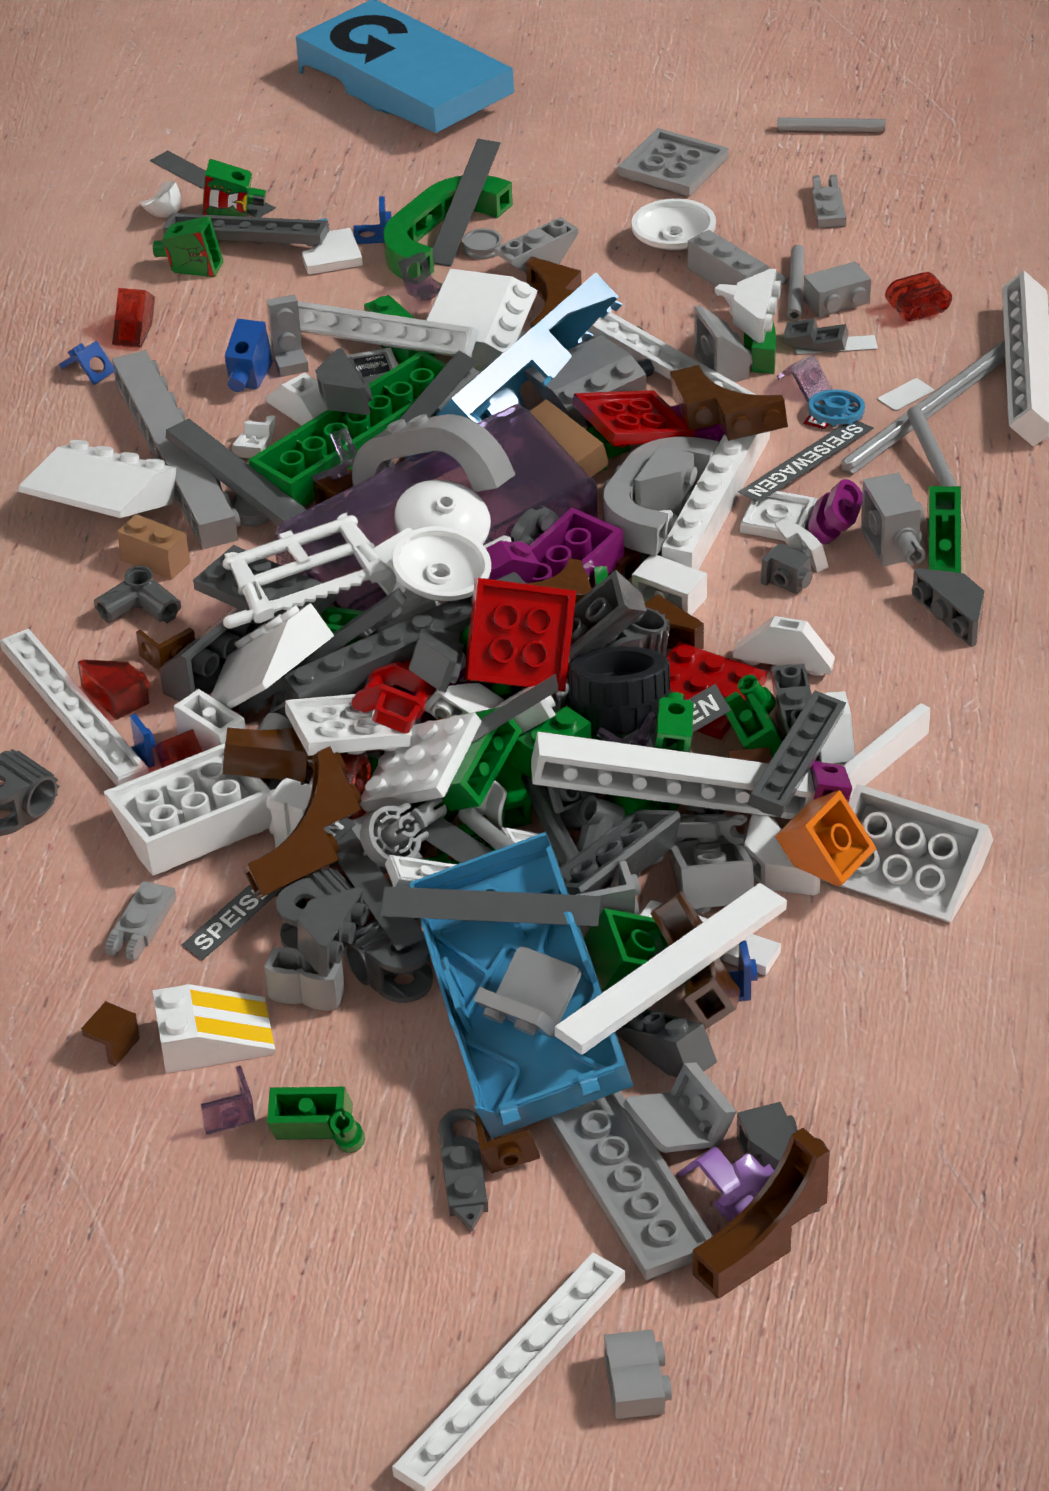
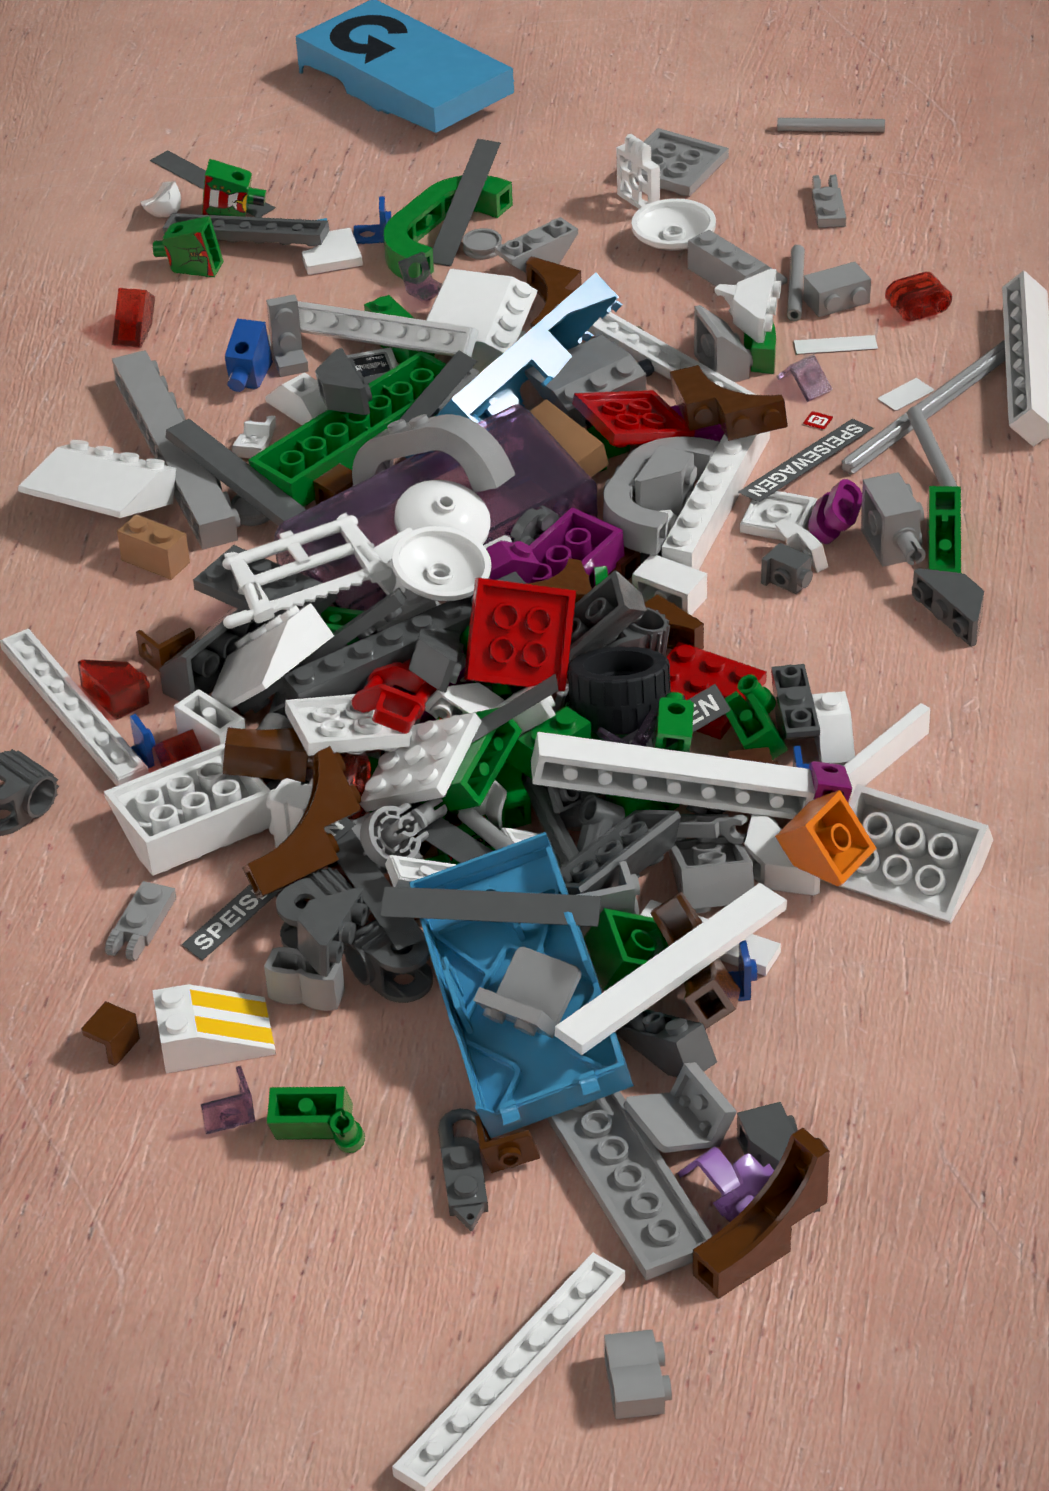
(84, 355): blue bracket -> none
(138, 591): dark grey piece -> none
(346, 457): bracket -> none
(640, 157): none -> white piece
(784, 643): white slope -> none
(796, 754): dark grey plate -> none
(808, 336): dark grey slope -> none
(836, 407): dark azure wheel -> none

